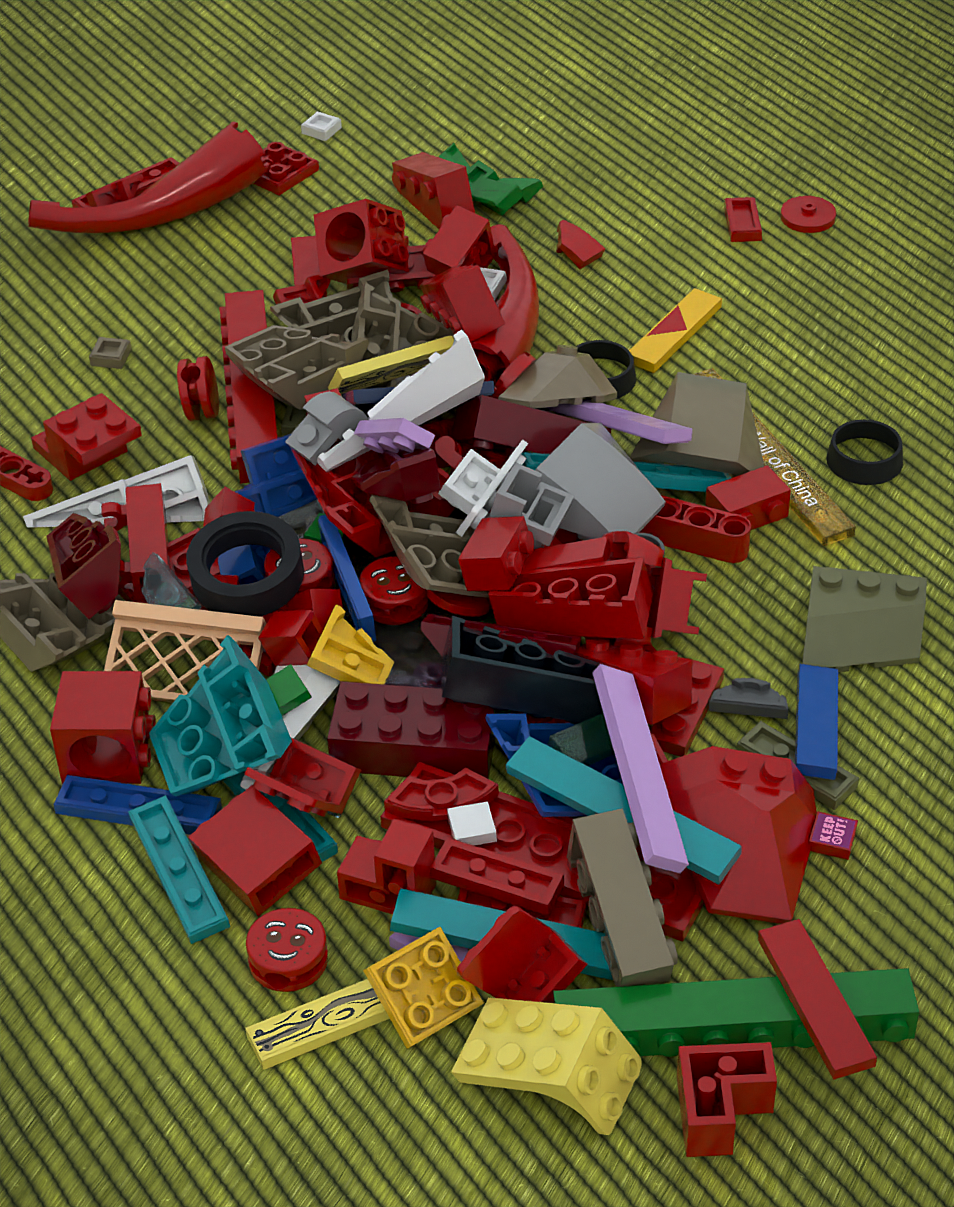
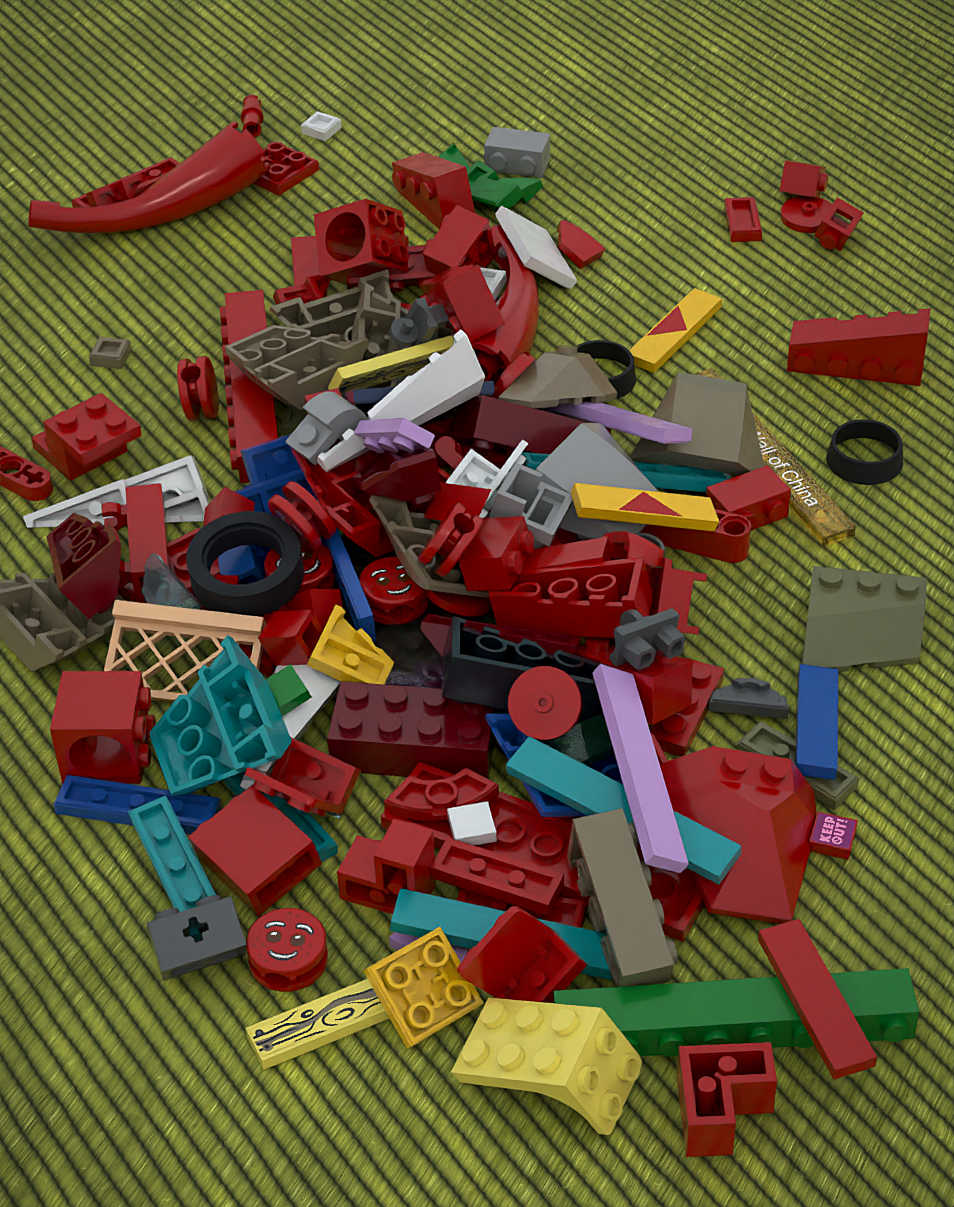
(178, 951): none -> dark grey brick
(252, 115): none -> red pin
(303, 514): none -> red head
(419, 324): none -> dark grey hips
(451, 538): none -> red head
(471, 497): none -> red sticker
(517, 152): none -> light grey brick
(535, 248): none -> white tile
(545, 703): none -> red piece
(641, 637): none -> dark grey hips
(644, 507): none -> yellow tile
(803, 179): none -> red brick
(834, 231): none -> red brick
(862, 348): none -> red wedge

